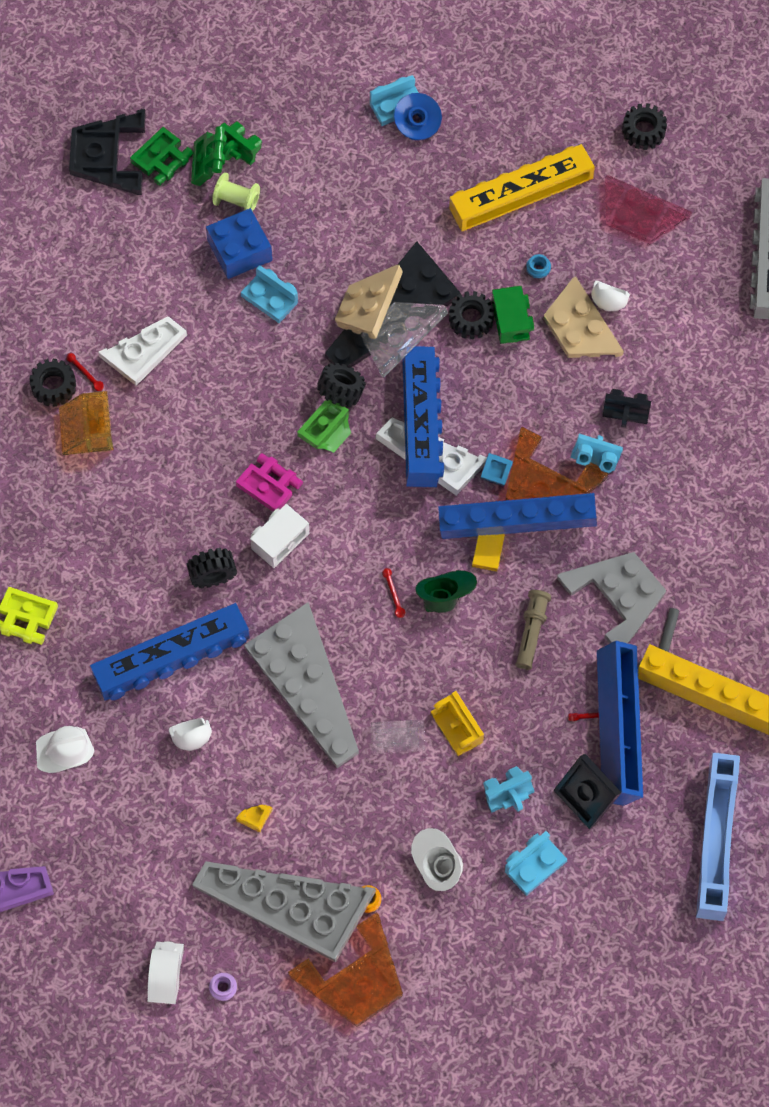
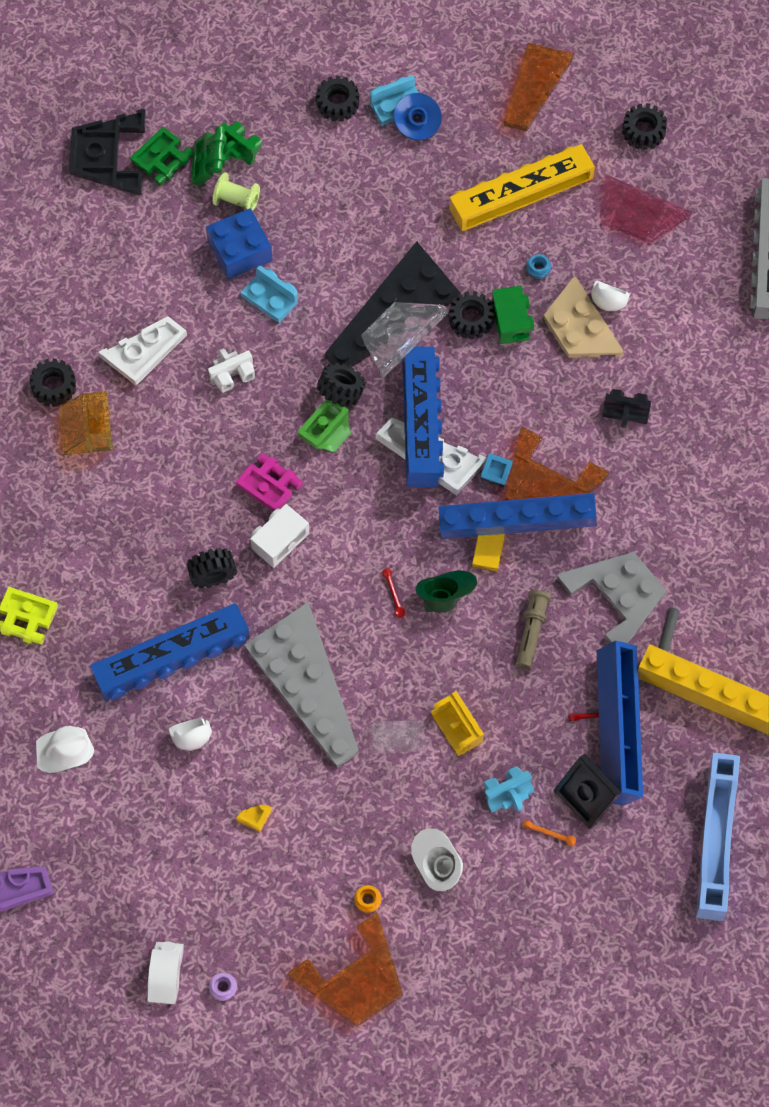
(98, 385): red hinge -> none
(231, 365): none -> white hips
(298, 907): light grey wing -> none
(337, 86): none -> black tyre
(368, 302): tan wing -> none
(534, 863): medium azure bracket -> none
(536, 80): none -> clear orange wing
(570, 840): none -> orange hinge
(597, 452): medium azure hips -> none

